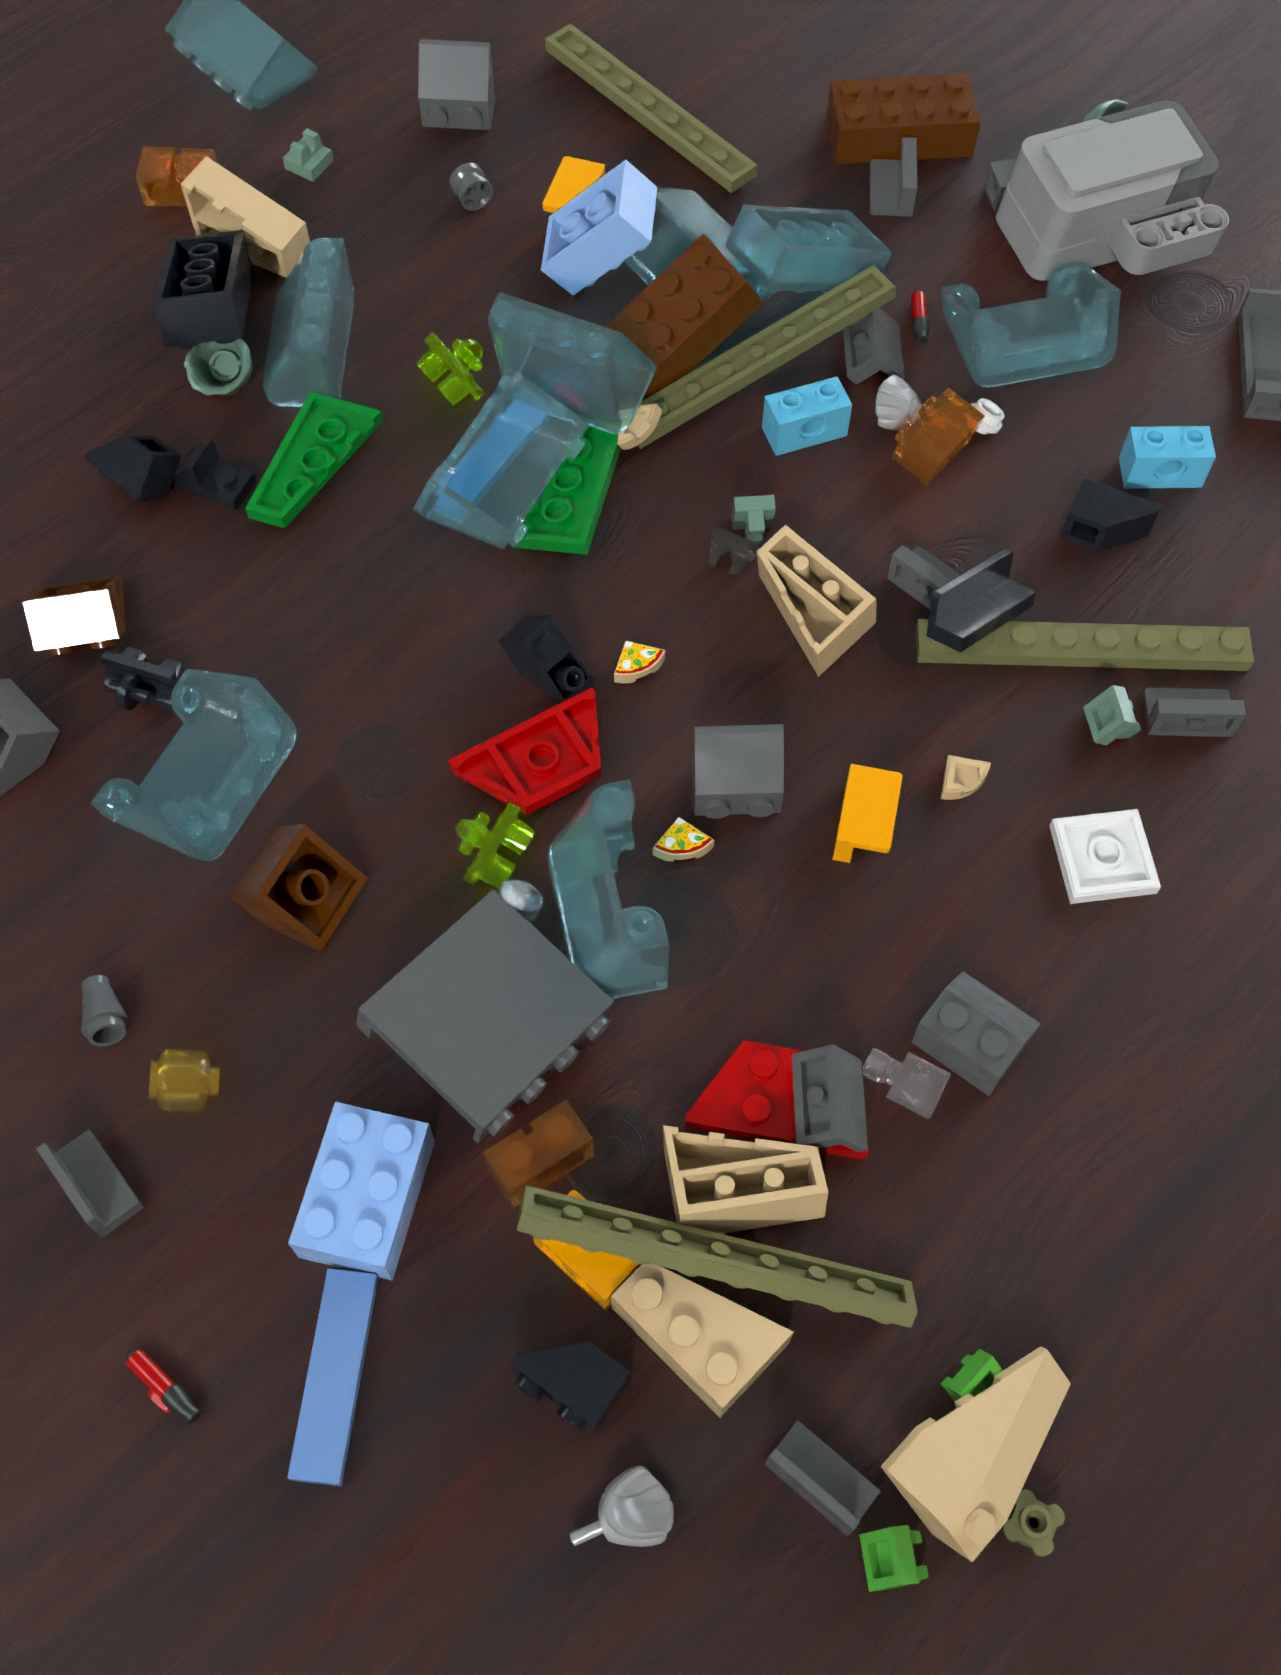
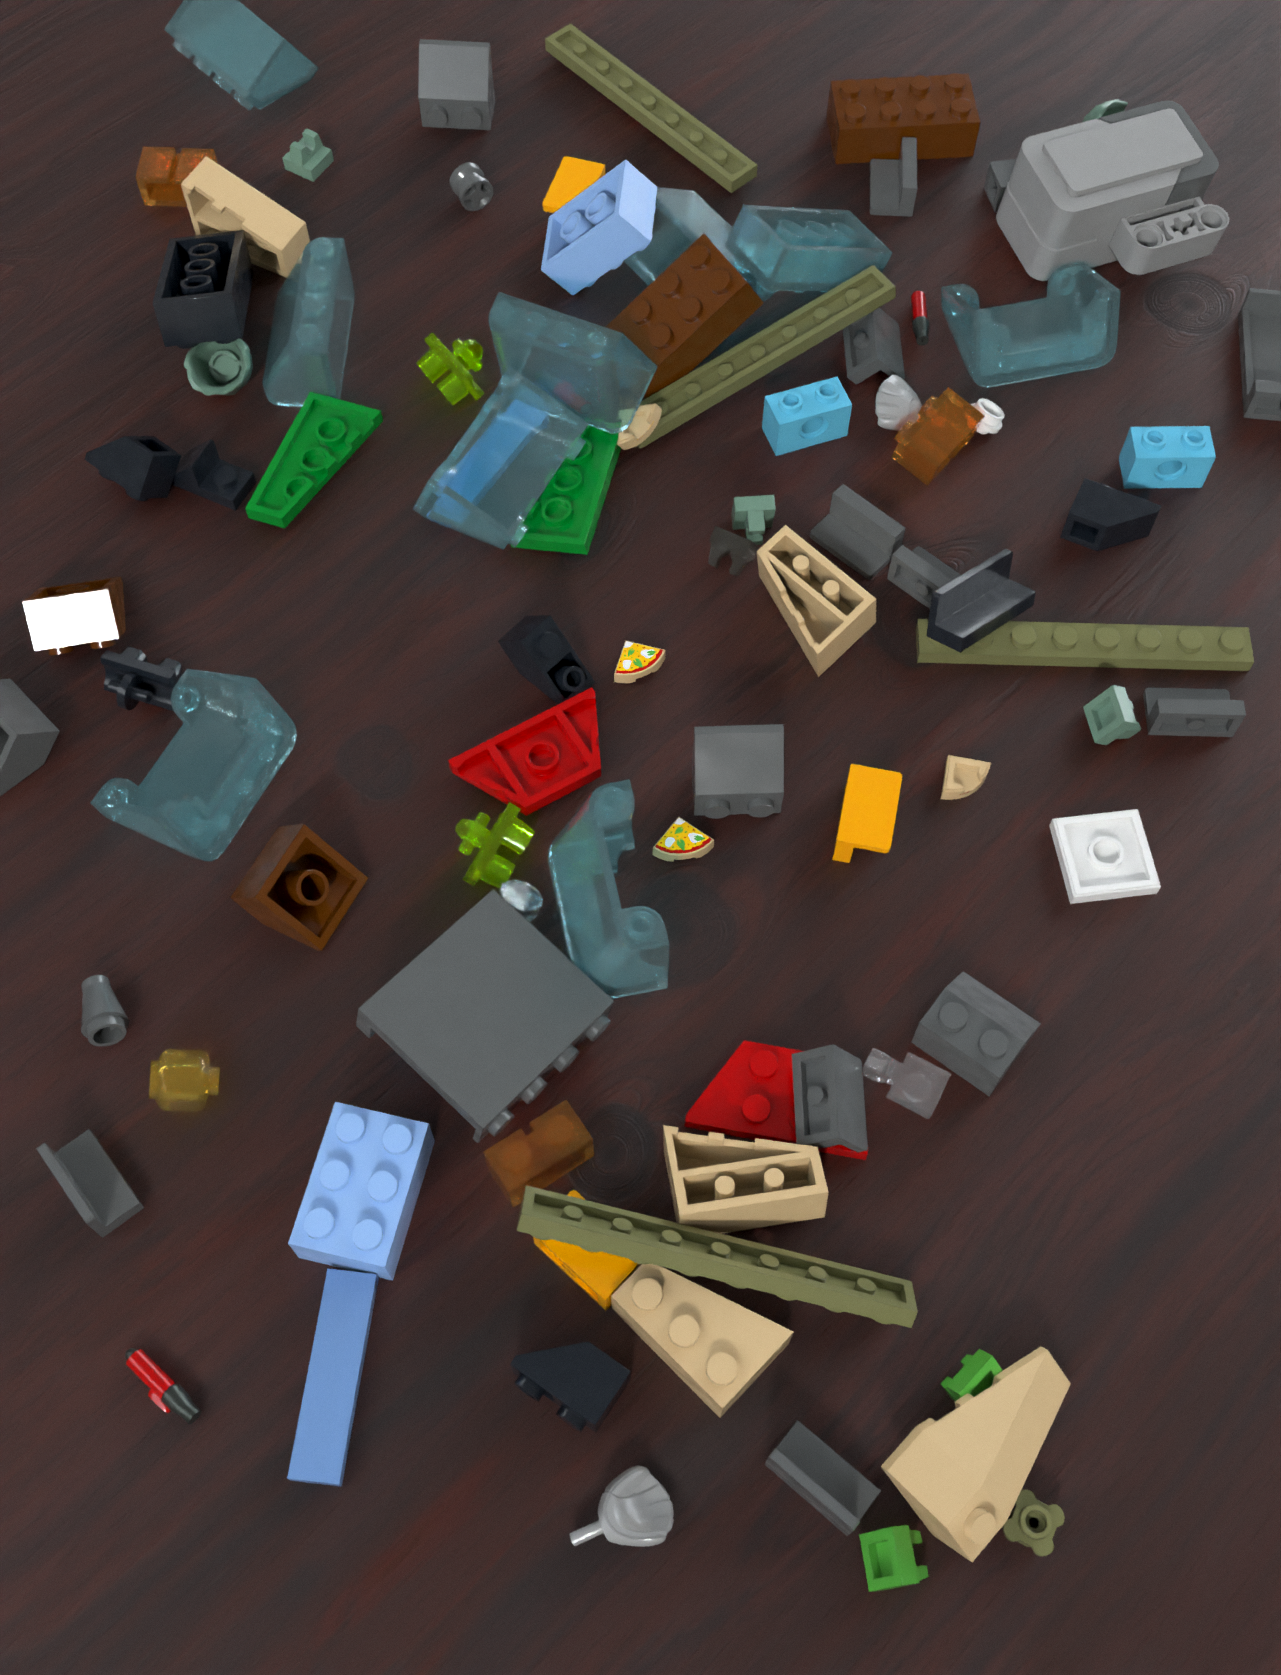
(858, 533): none -> dark grey panel

